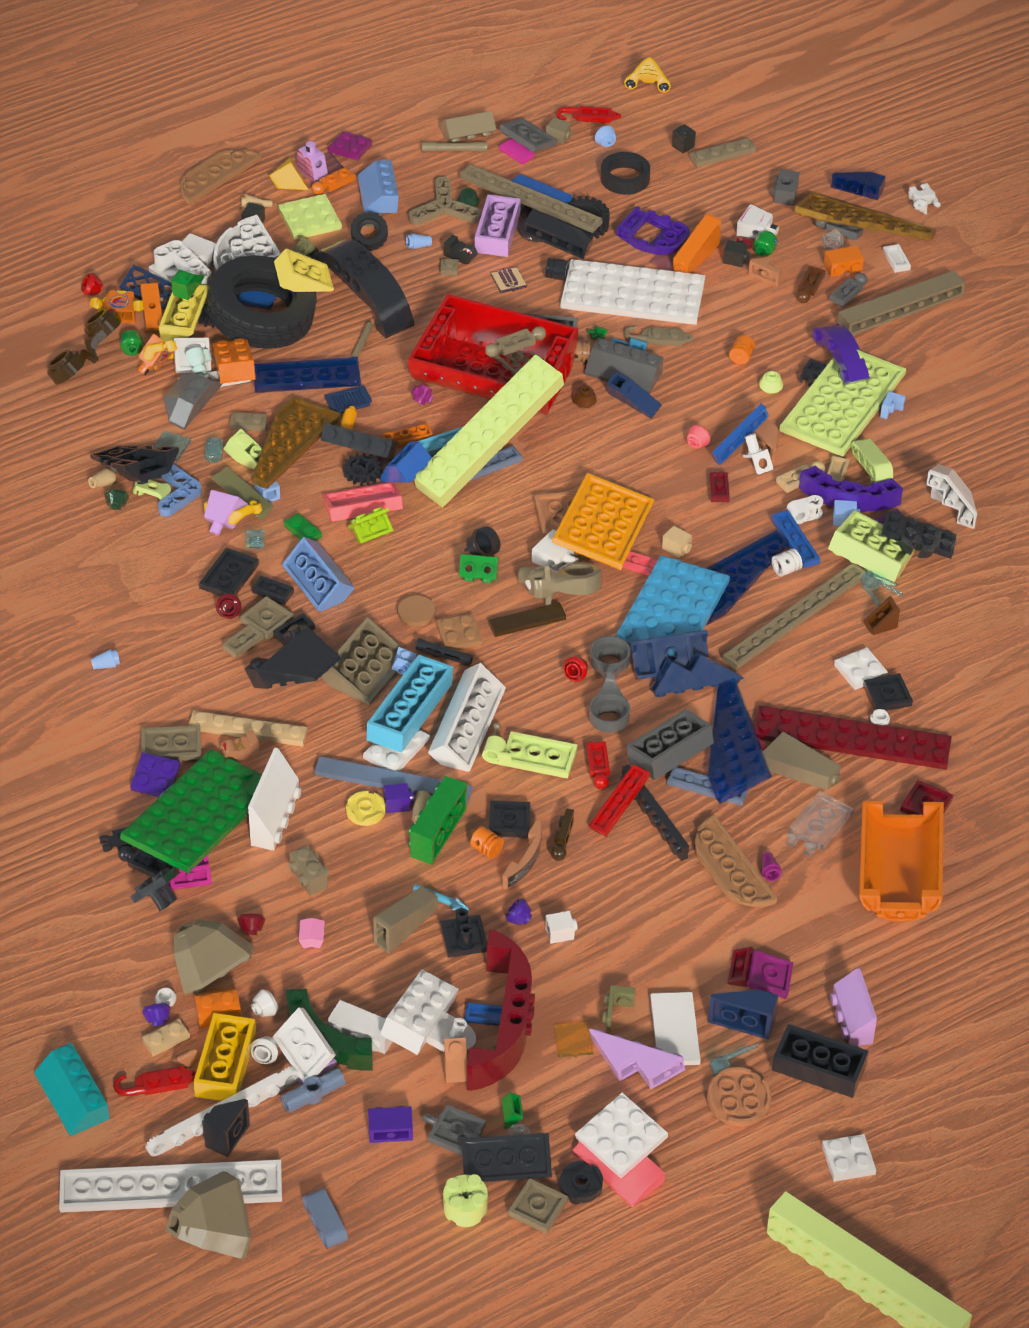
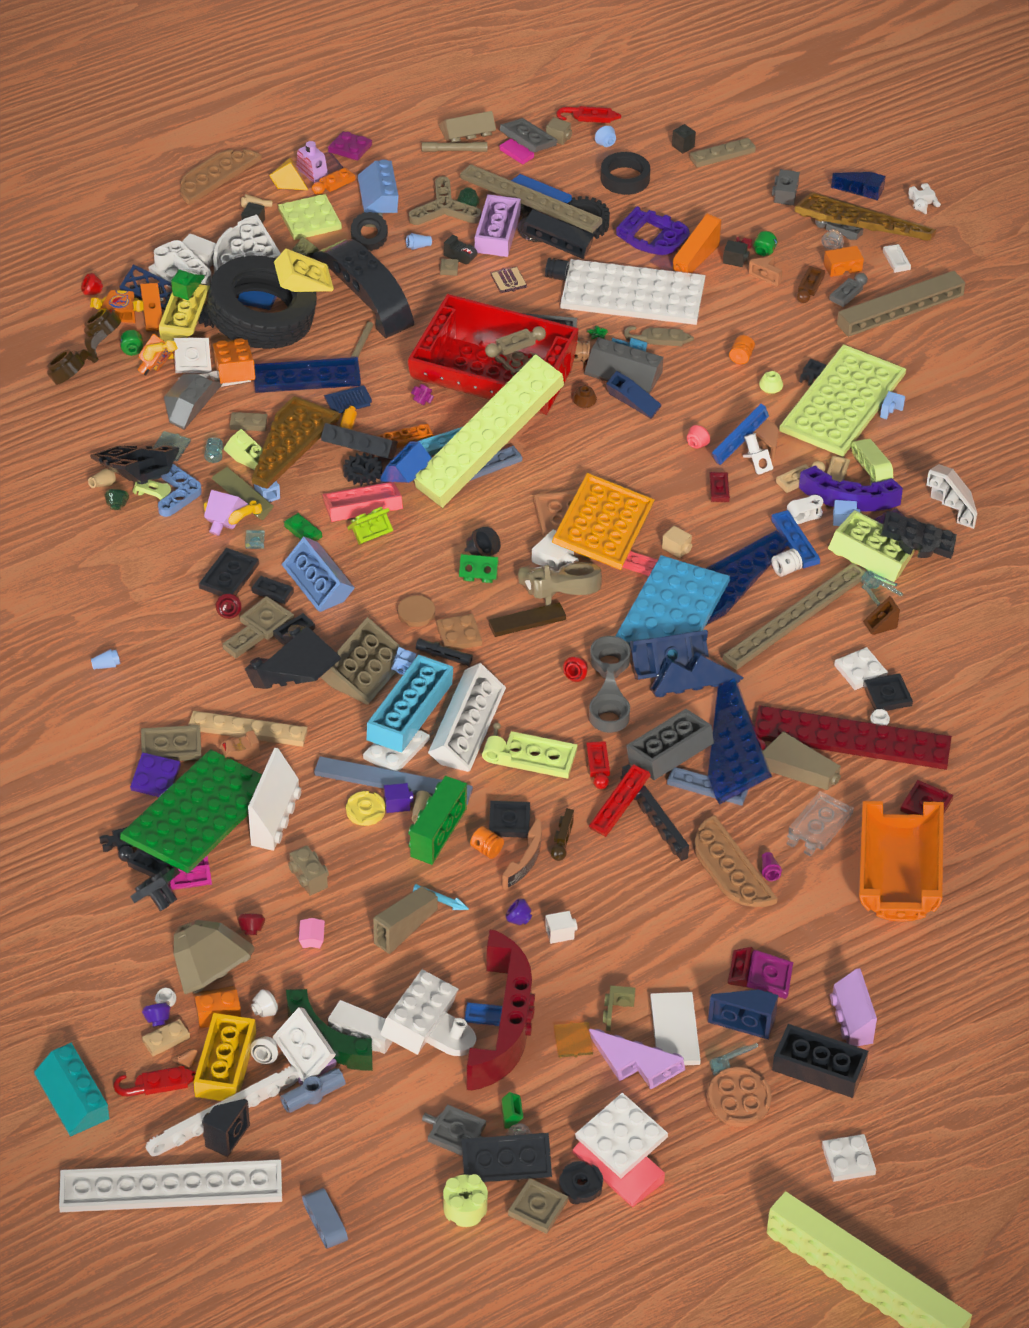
(196, 358): light aqua piece -> none
(213, 1217): dark tan brick -> none
(390, 1124): dark purple brick -> none
(455, 1060): nougat slope -> none
(463, 934): black plate -> none
(648, 72): yellow head -> none
(755, 221): white torso -> none
(844, 349): dark purple brick -> none

